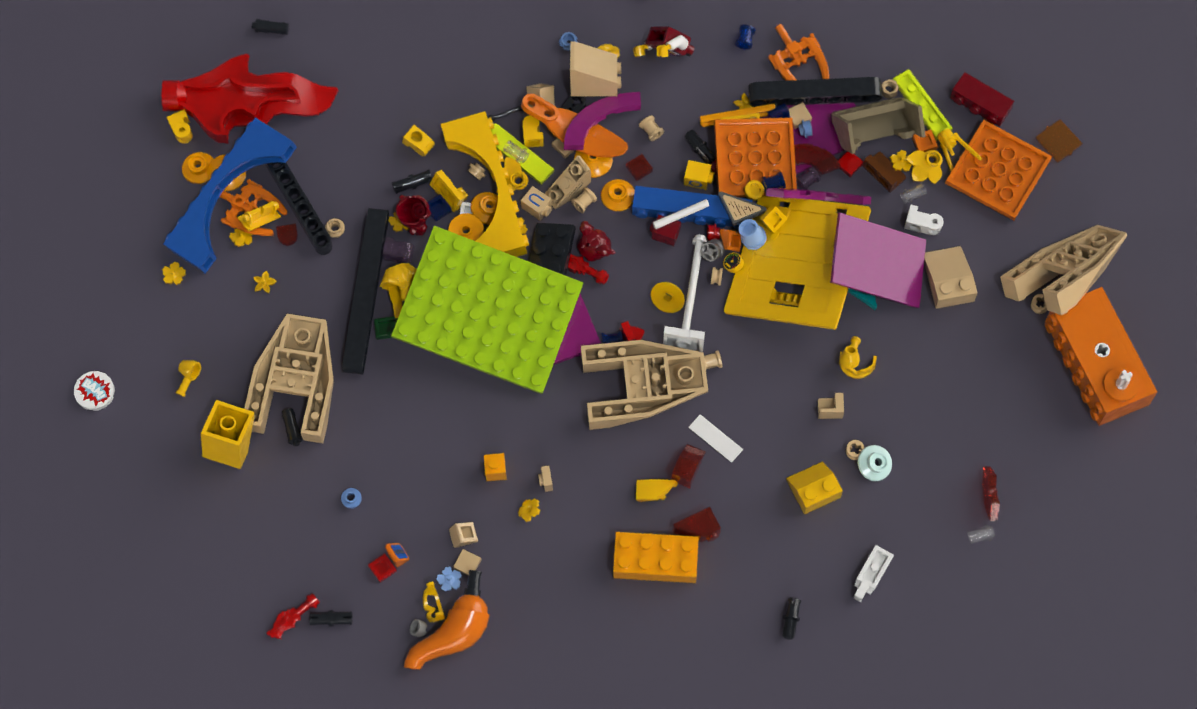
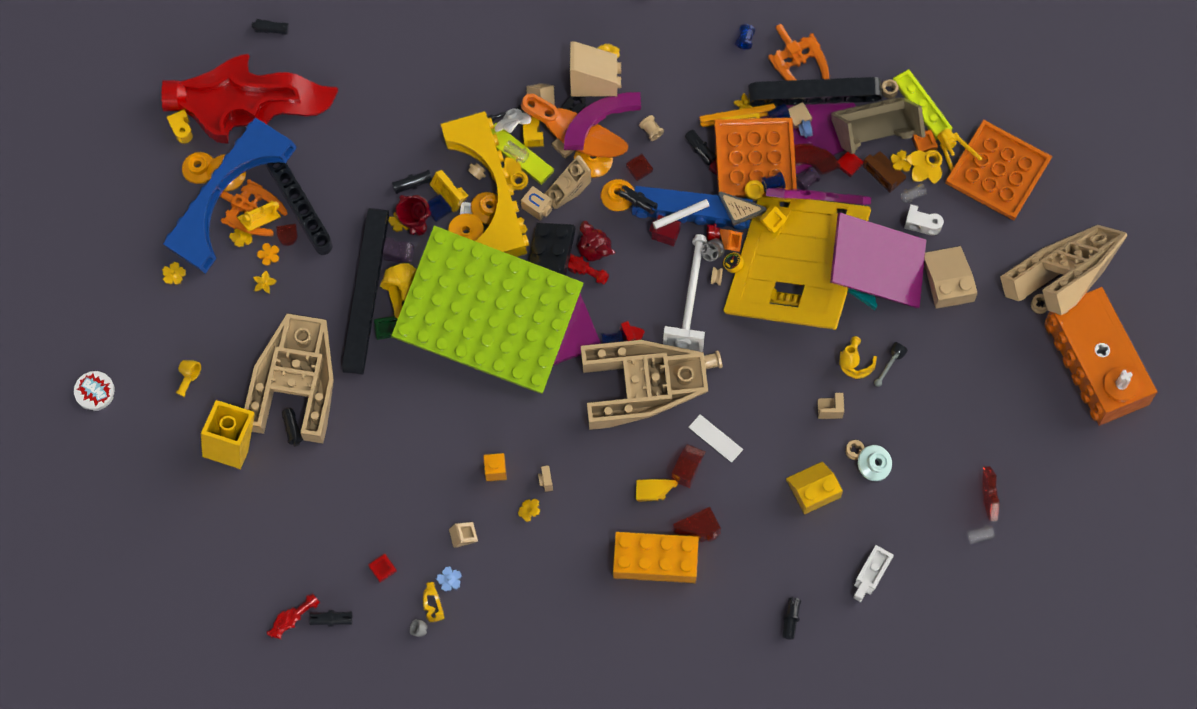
(268, 254): none -> light orange plant
(335, 223): tan plate -> none
(353, 503): medium blue plate -> none
(397, 553): orange slope -> none
(418, 141): yellow leg -> none
(460, 629): orange animal -> none
(466, 562): tan tile -> none
(512, 119): none -> white plate
(568, 36): medium blue plate -> none
(584, 200): tan bush -> none
(638, 199): none -> black pin
(665, 302): yellow piece -> none
(666, 42): torso -> none
(698, 175): yellow brick -> none
(752, 234): light blue piece -> none
(897, 351): none -> hinge
(982, 99): dark red brick -> none
(1059, 140): clear orange piece -> none

